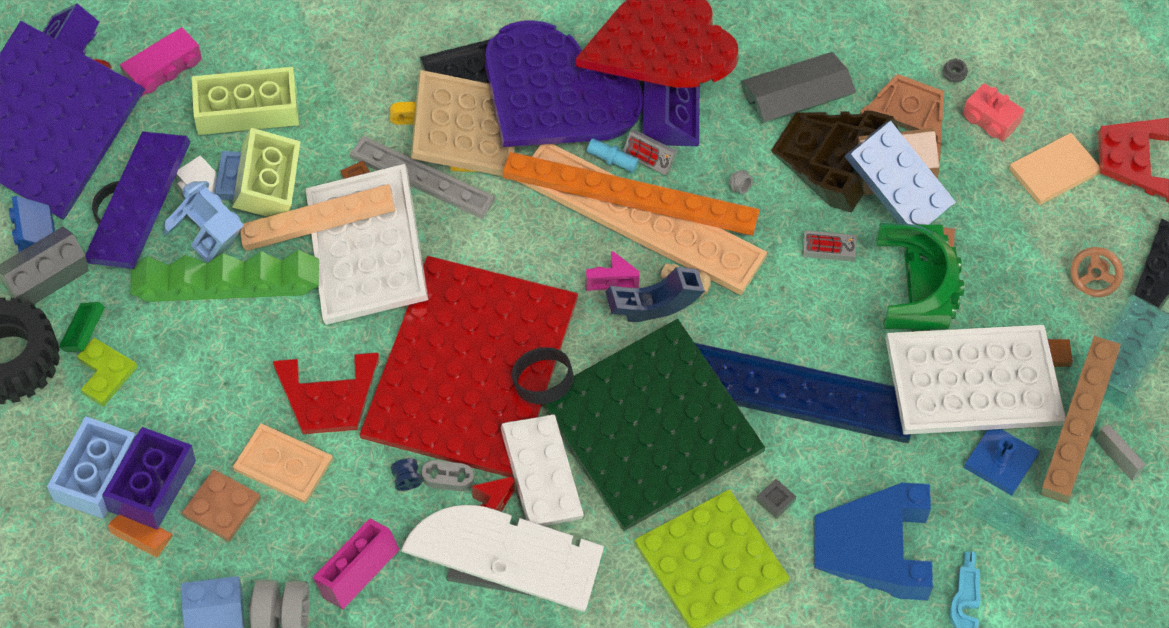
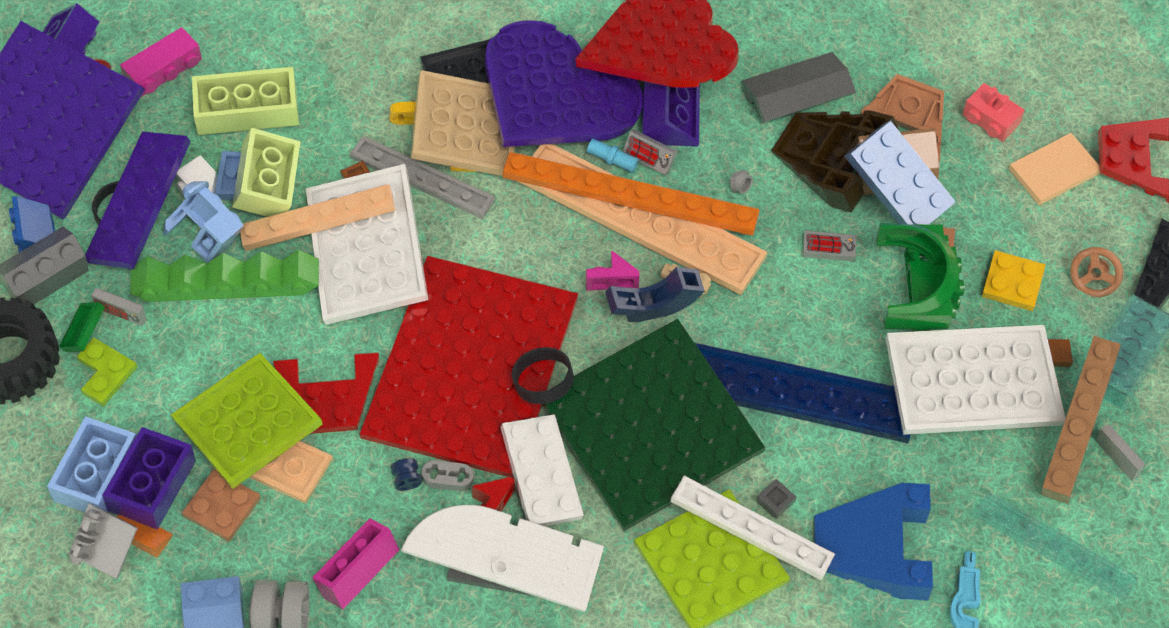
(102, 541): none -> light grey hinge
(120, 306): none -> light grey tile
(246, 420): none -> lime plate
(752, 527): none -> white tile
(955, 65): dark grey plate -> none
(1001, 460): blue tile -> none
(1013, 280): none -> yellow plate

